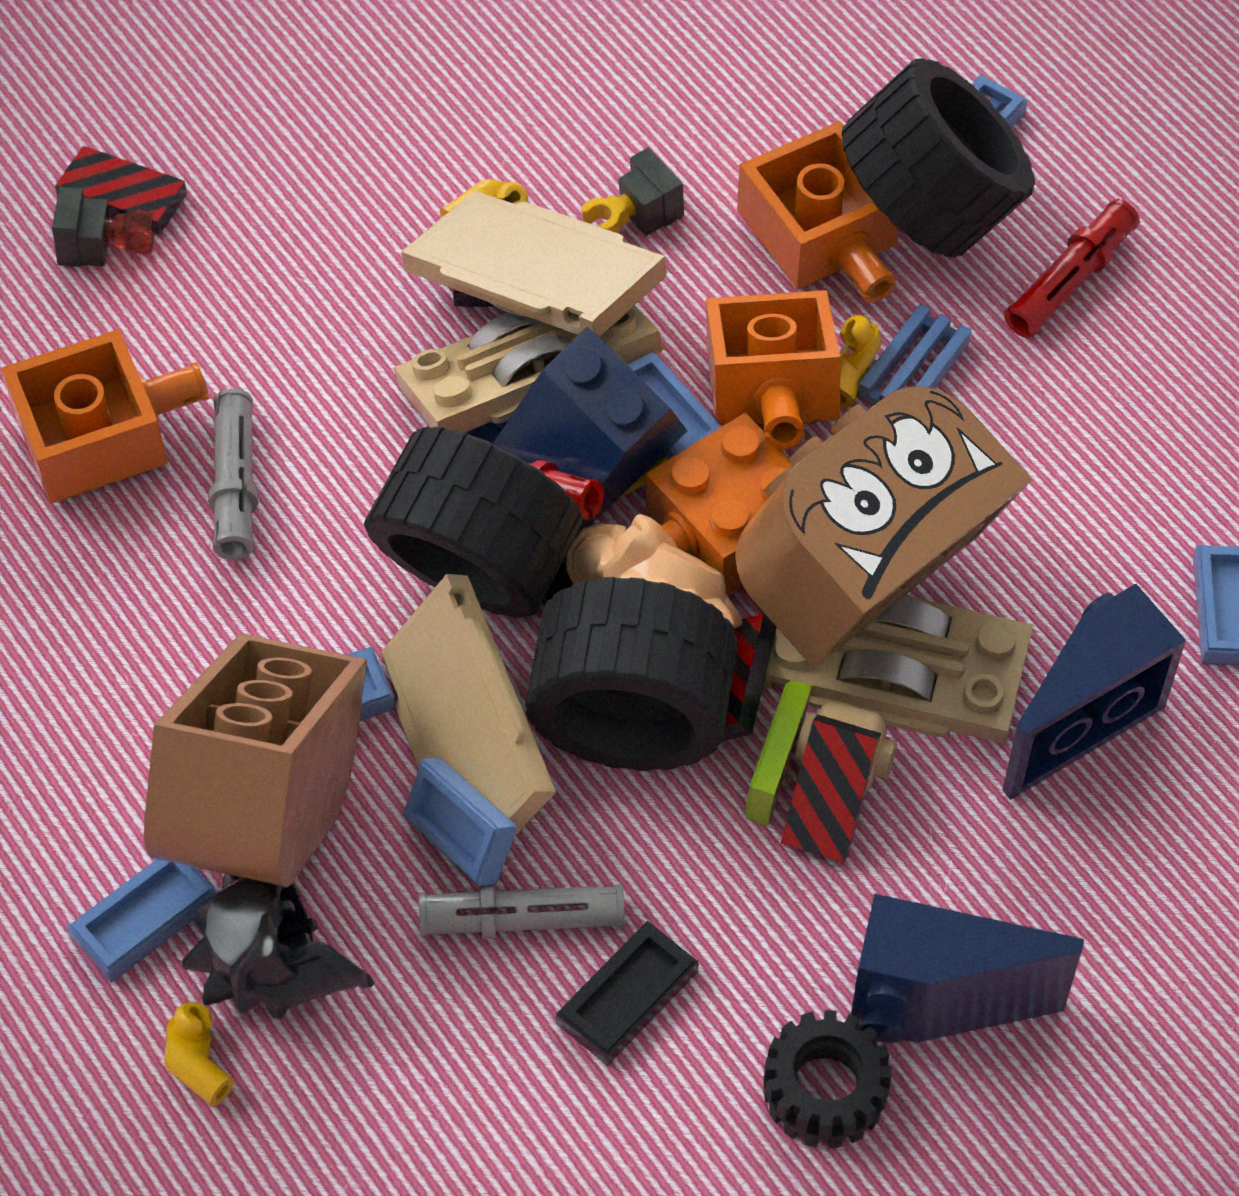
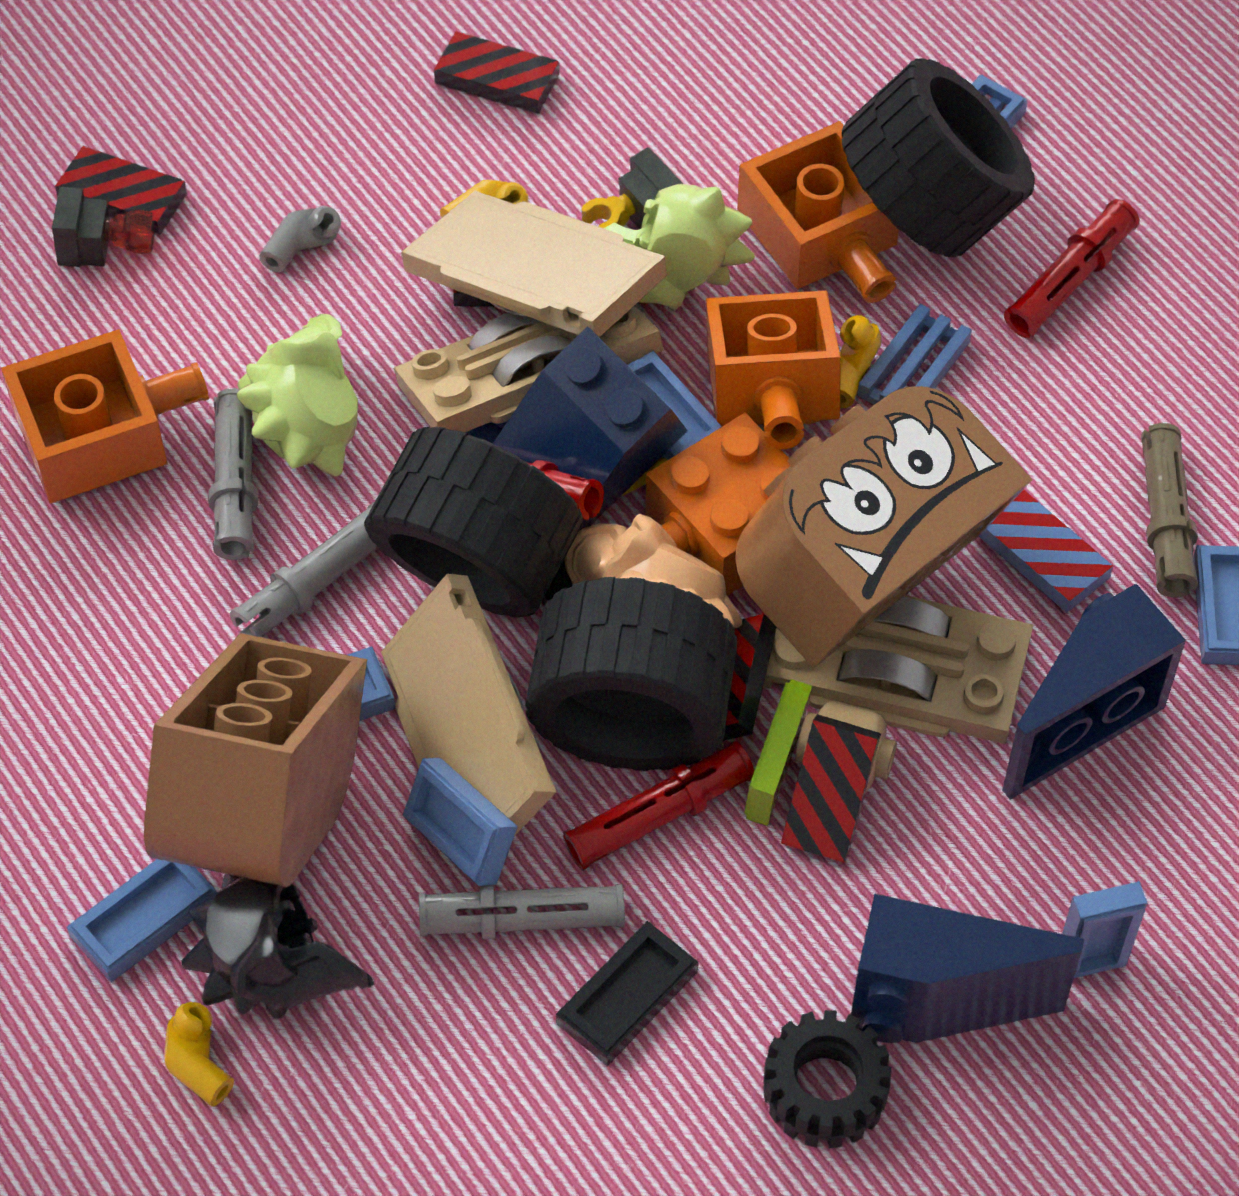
(295, 587): none -> light grey pin
(299, 232): none -> light grey arm
(303, 398): none -> yellowish green head
(496, 72): none -> black tile
(682, 793): none -> red pin
(694, 236): none -> yellowish green head
(1047, 552): none -> tile
(1108, 925): none -> medium blue tile
(1170, 527): none -> dark tan pin

